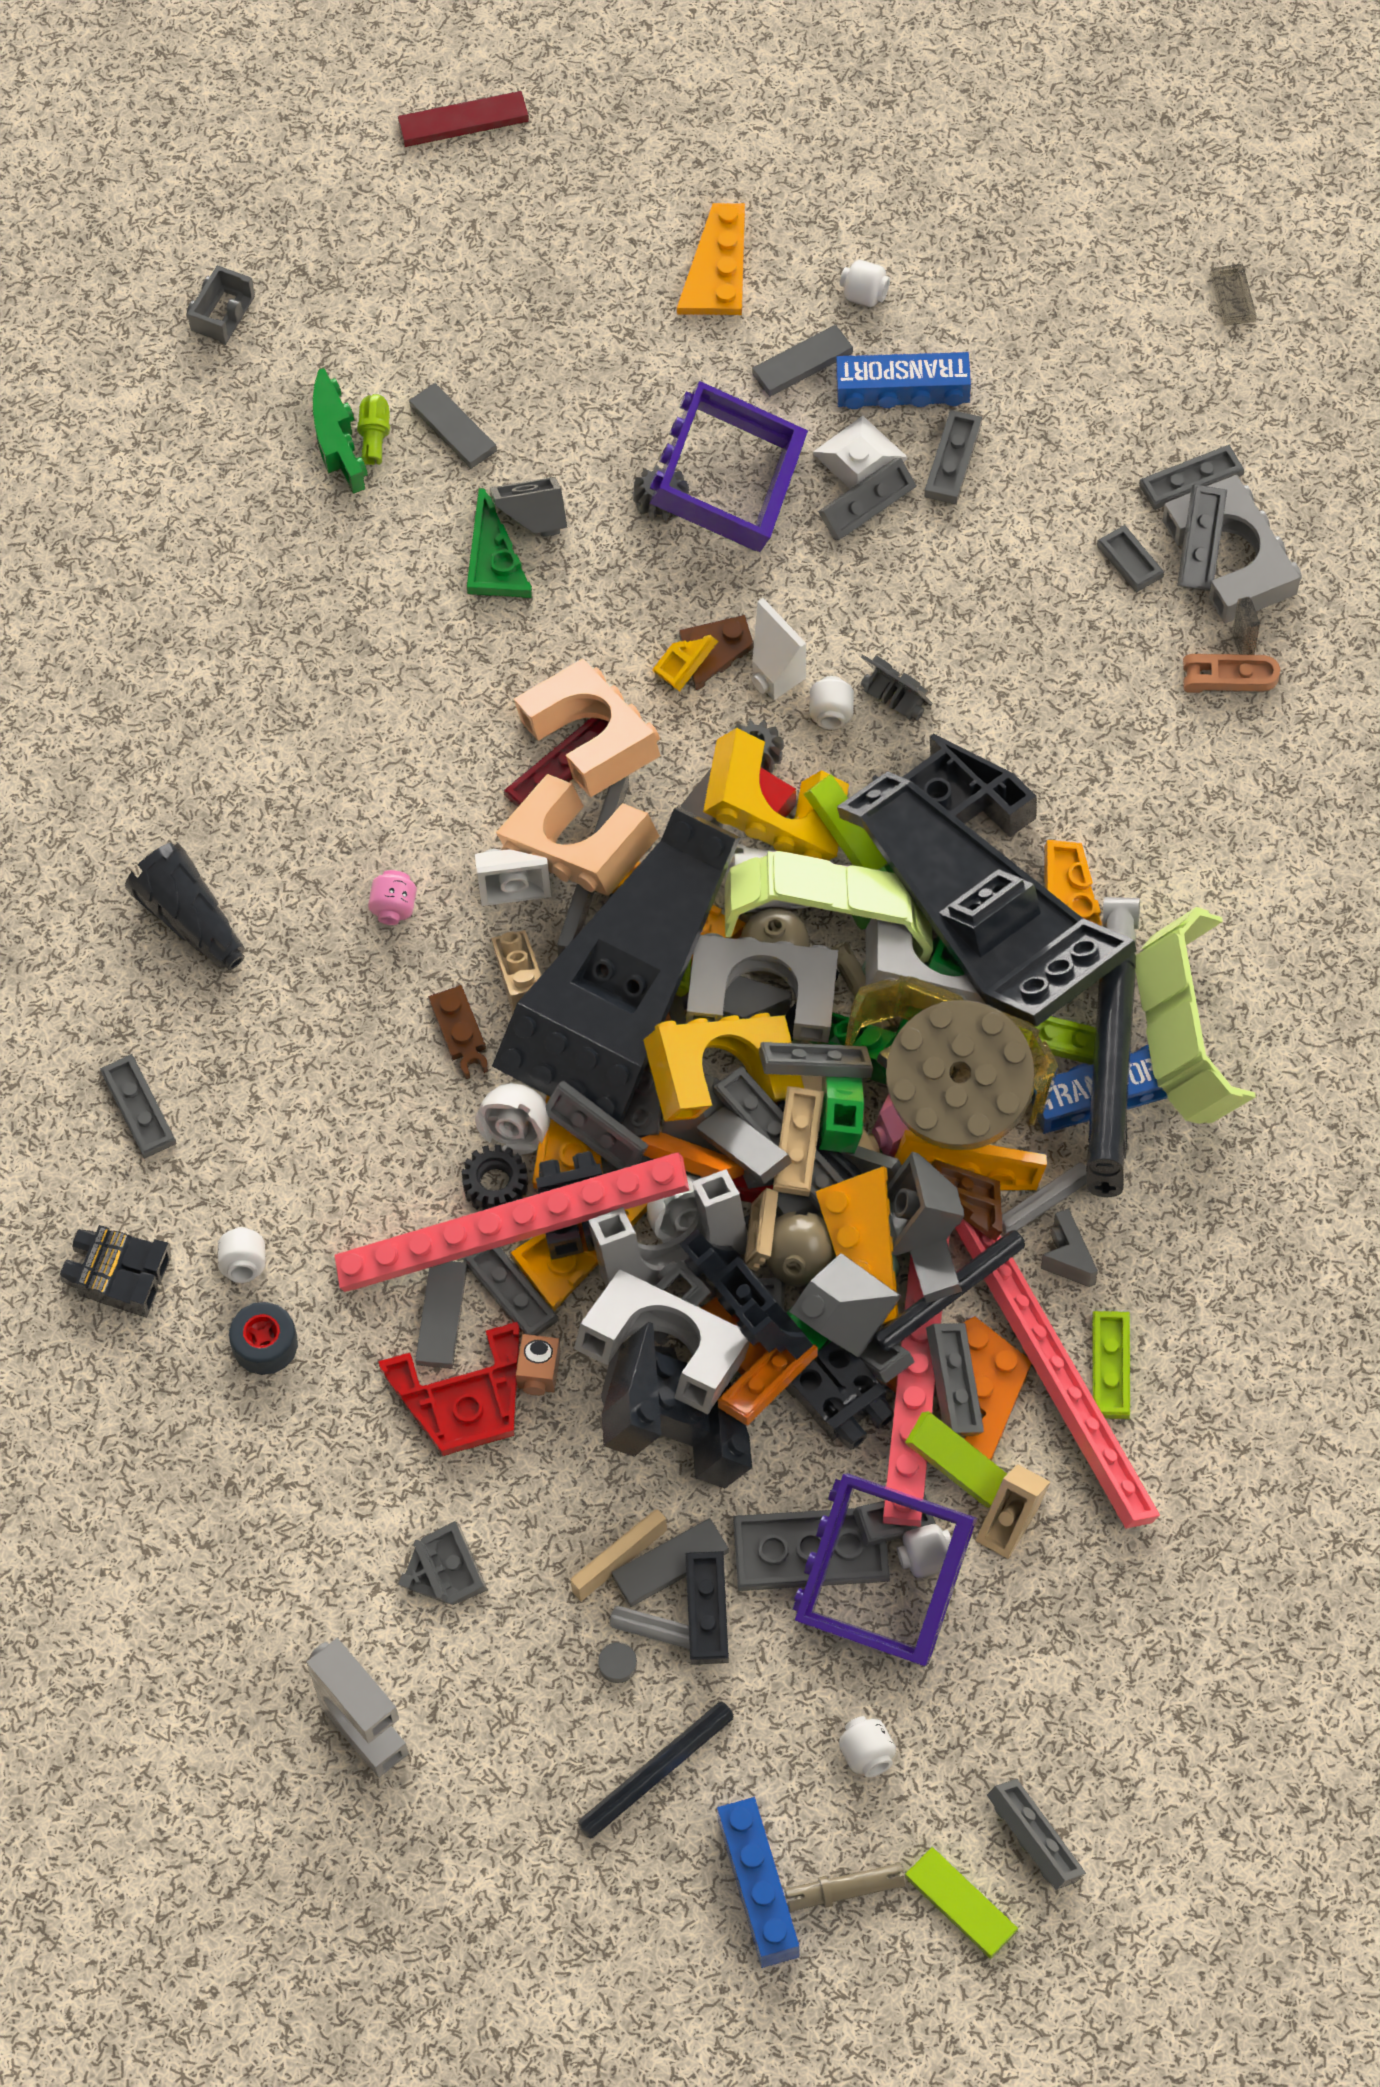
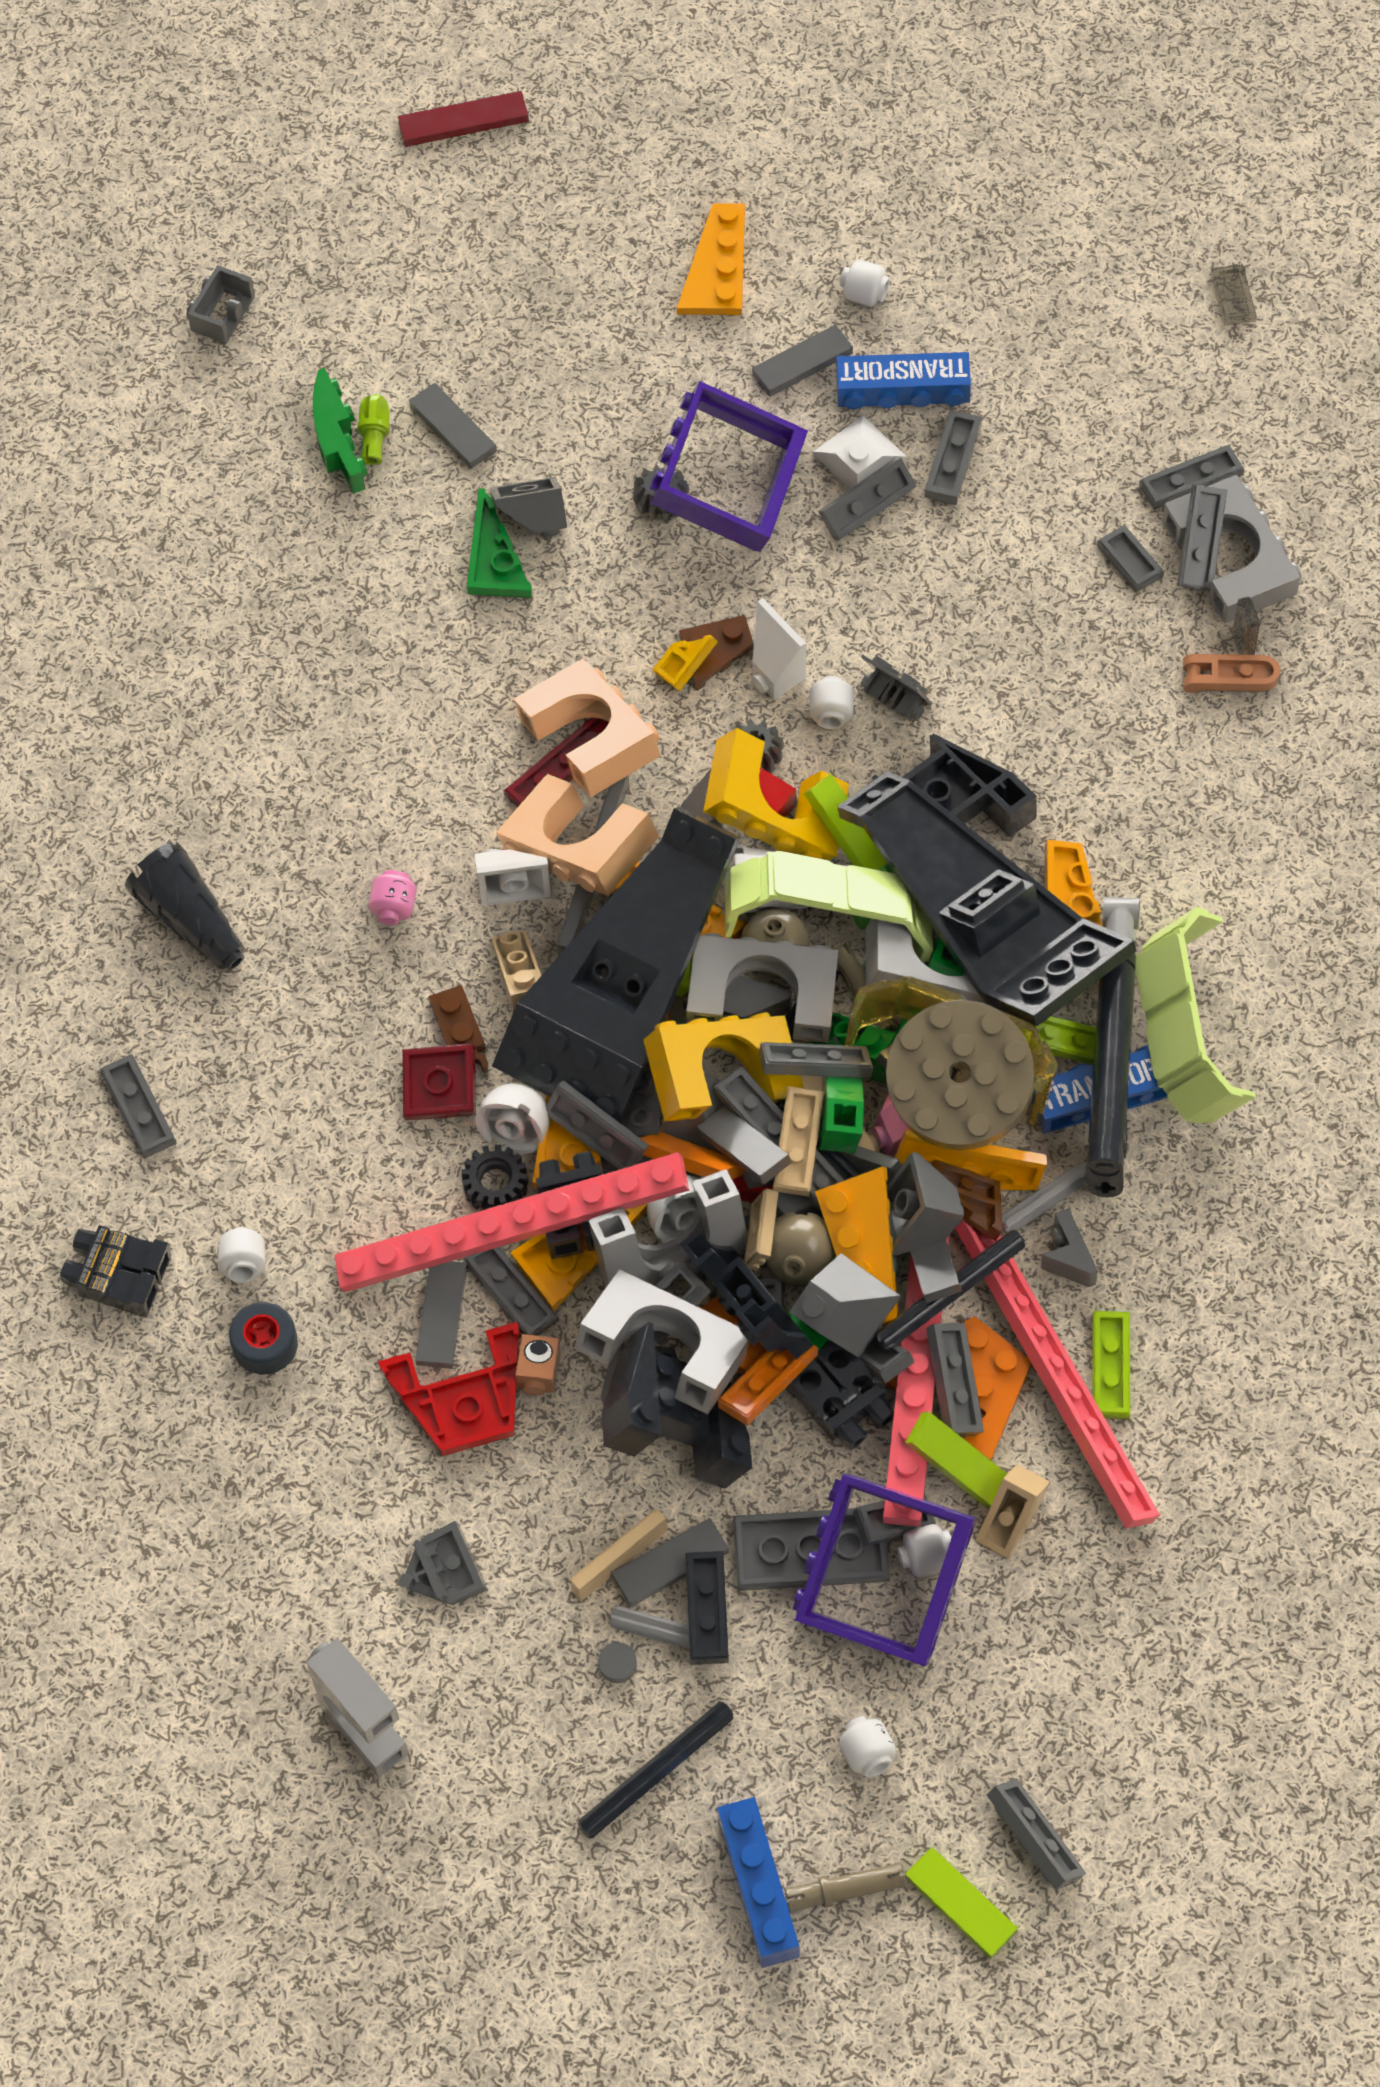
(439, 1082): none -> dark red tile

